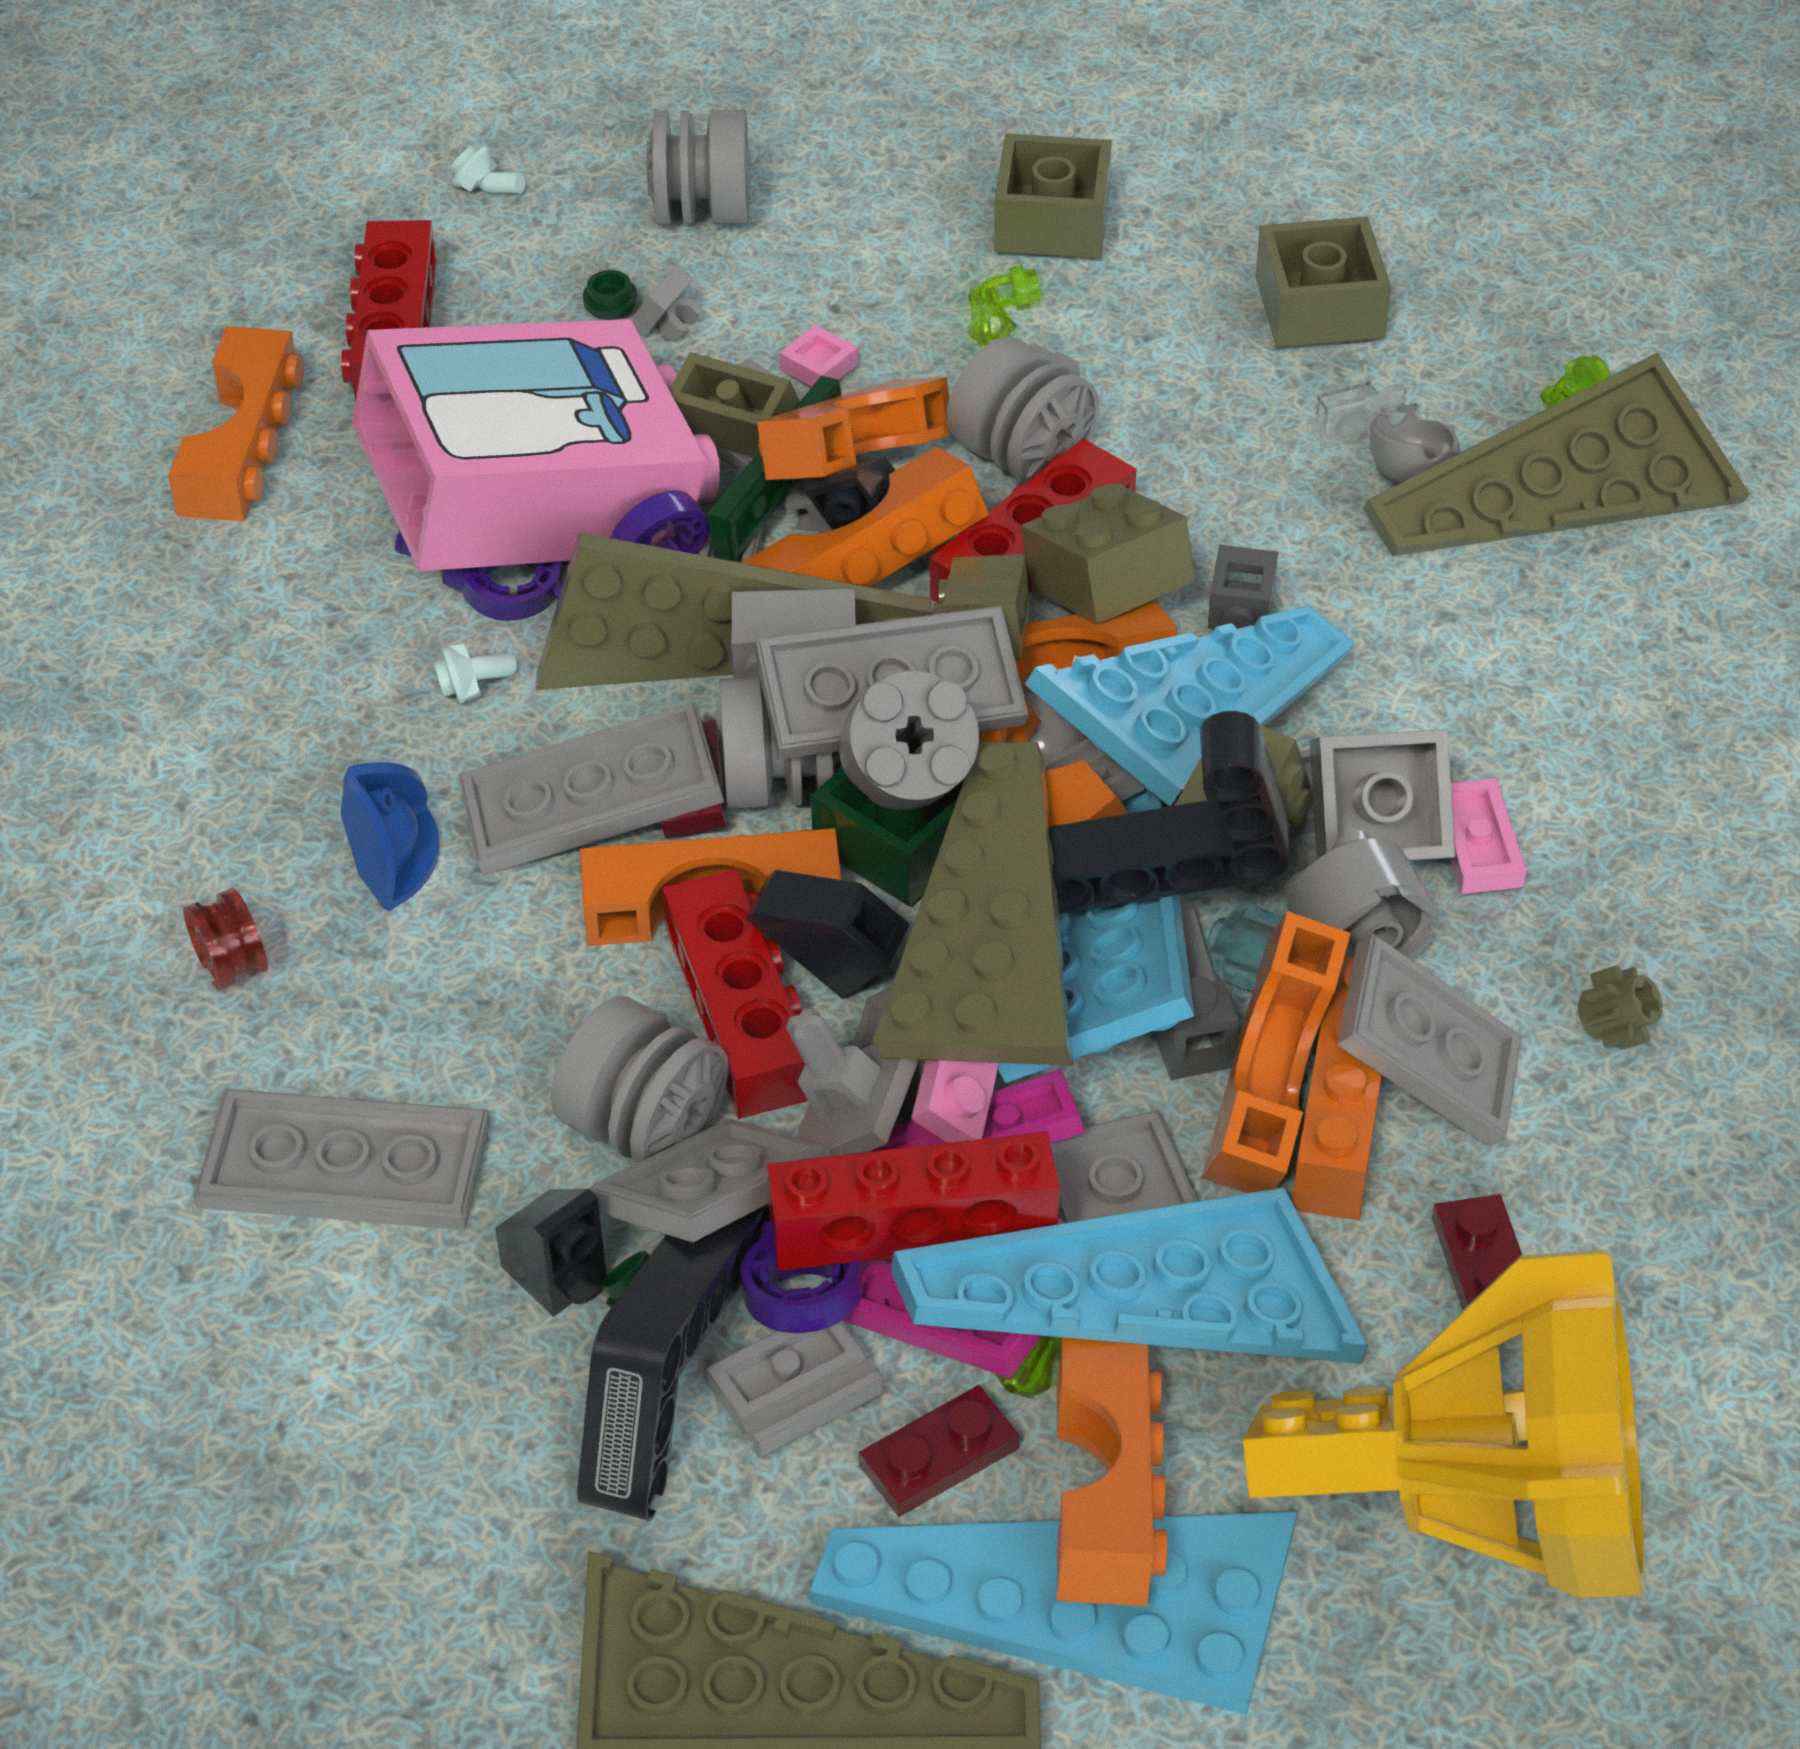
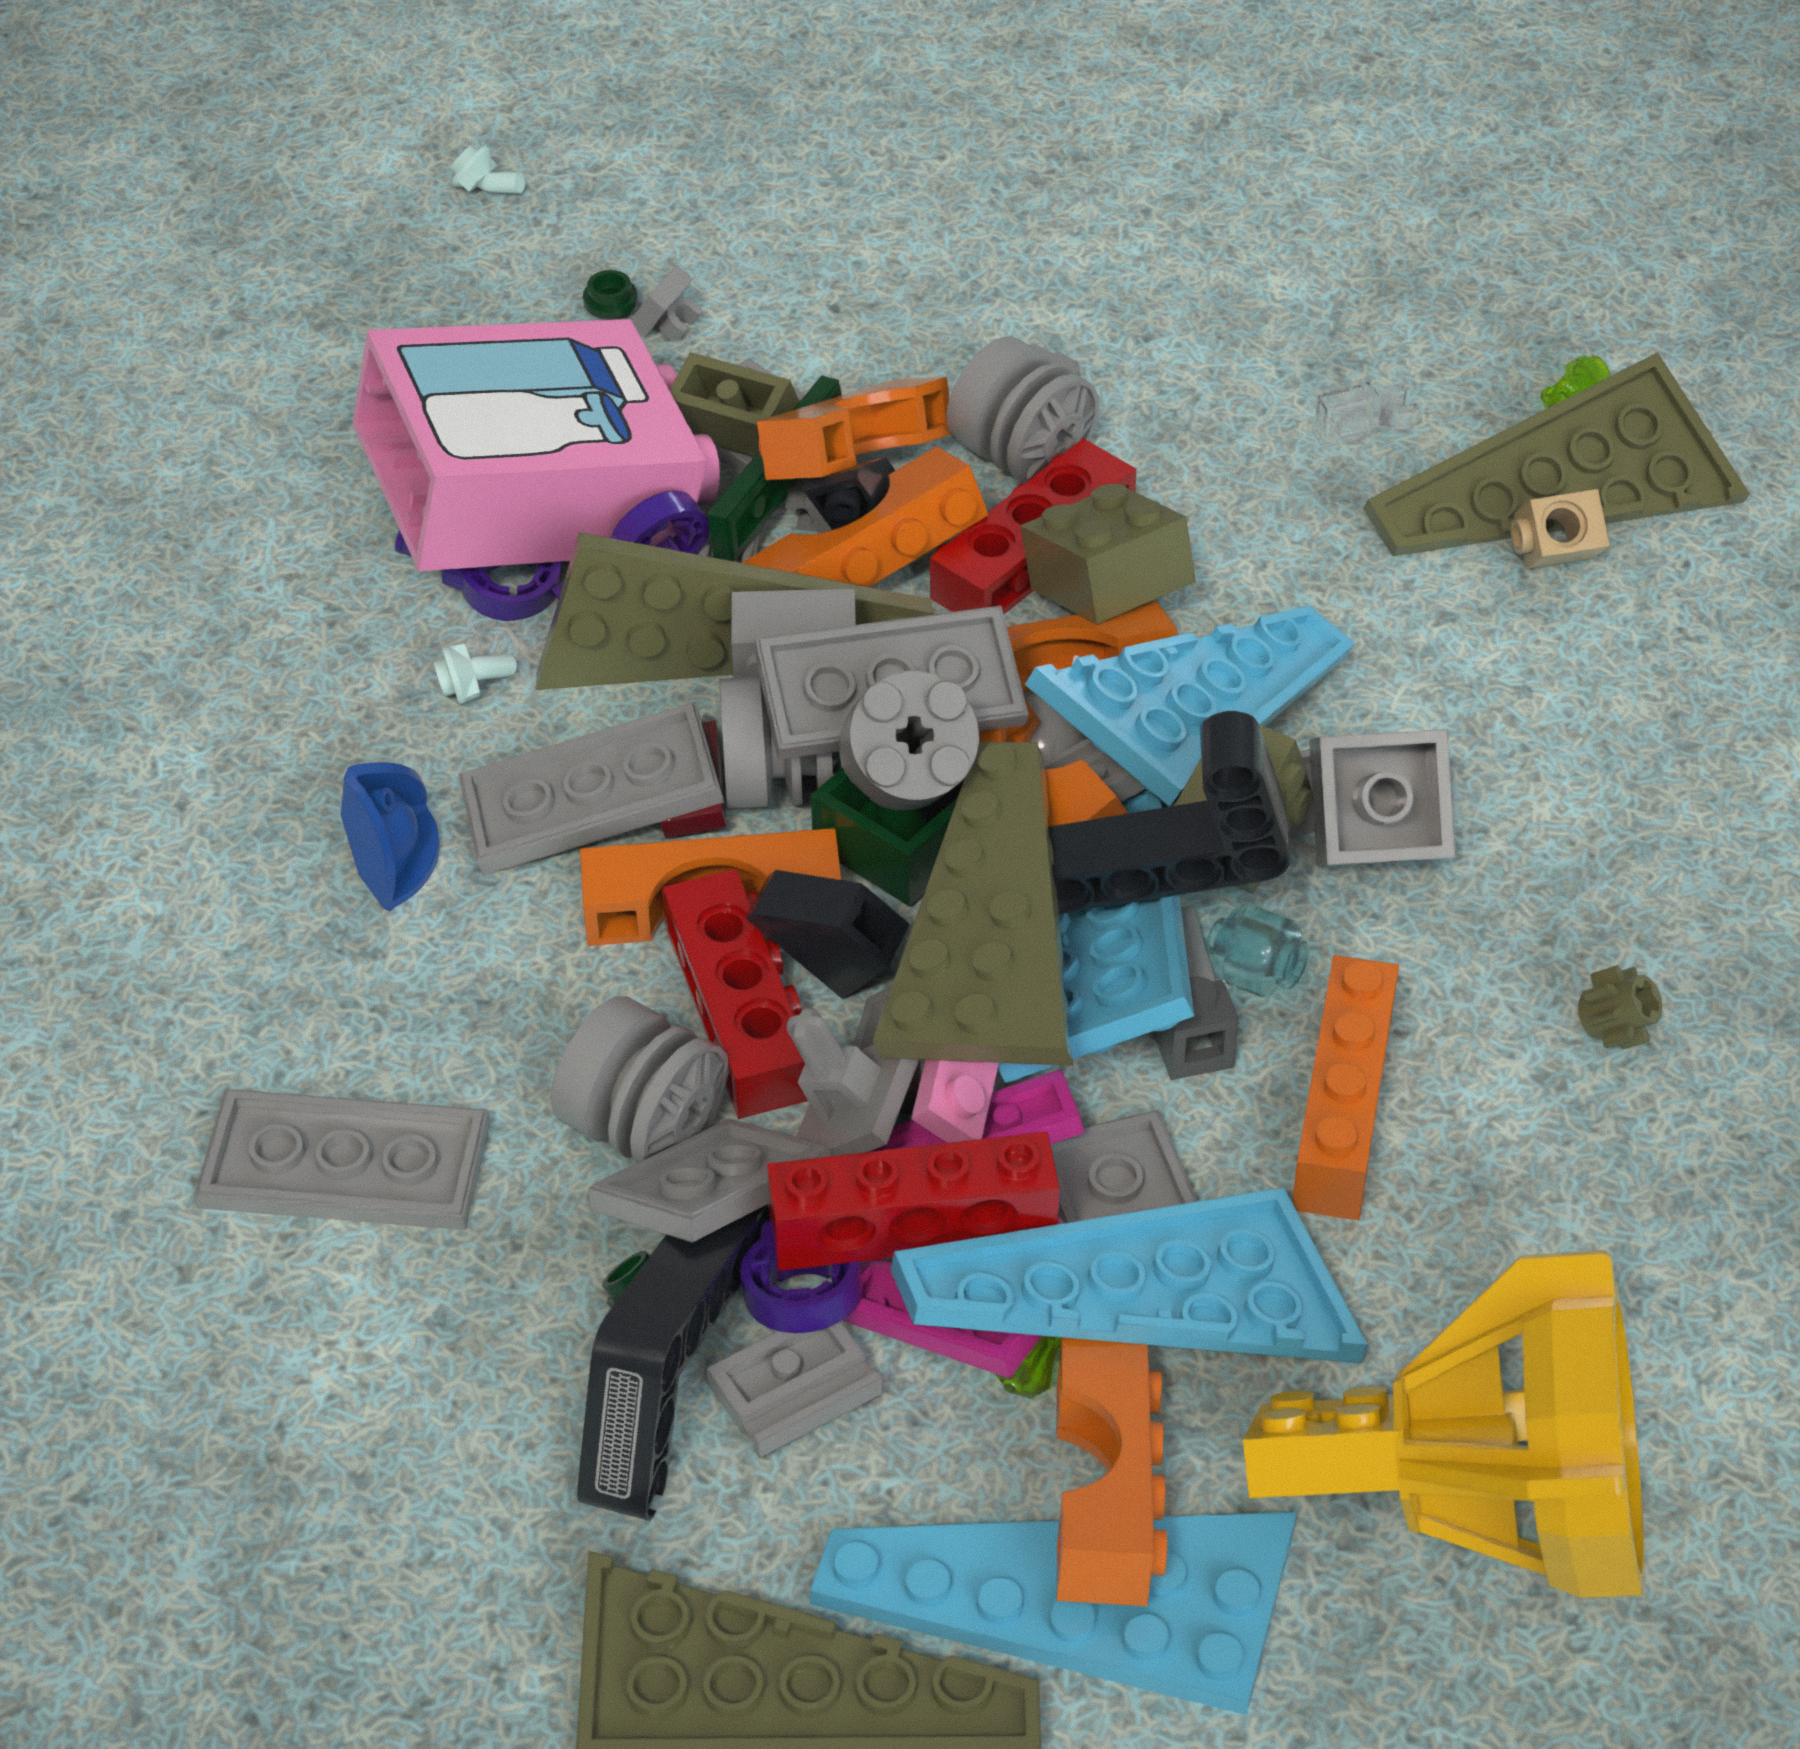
(223, 468): orange arch -> none
(225, 938): clear red wheel -> none
(393, 286): red brick -> none
(555, 1248): black slope -> none
(700, 167): light grey wheel -> none
(818, 354): bright pink plate -> none
(938, 1450): dark red plate -> none
(986, 583): olive brick -> none
(989, 318): clear neon green piece -> none
(1052, 195): olive brick -> none
(1242, 601): dark grey brick -> none
(1263, 1089): orange arch -> none
(1322, 281): olive brick -> none
(1365, 890): light grey brick -> none
(1410, 445): light grey hair -> none
(1430, 1040): light grey tile -> none
(1475, 1242): dark red plate -> none
(1484, 839): bright pink plate -> none
(1578, 514): none -> tan brick

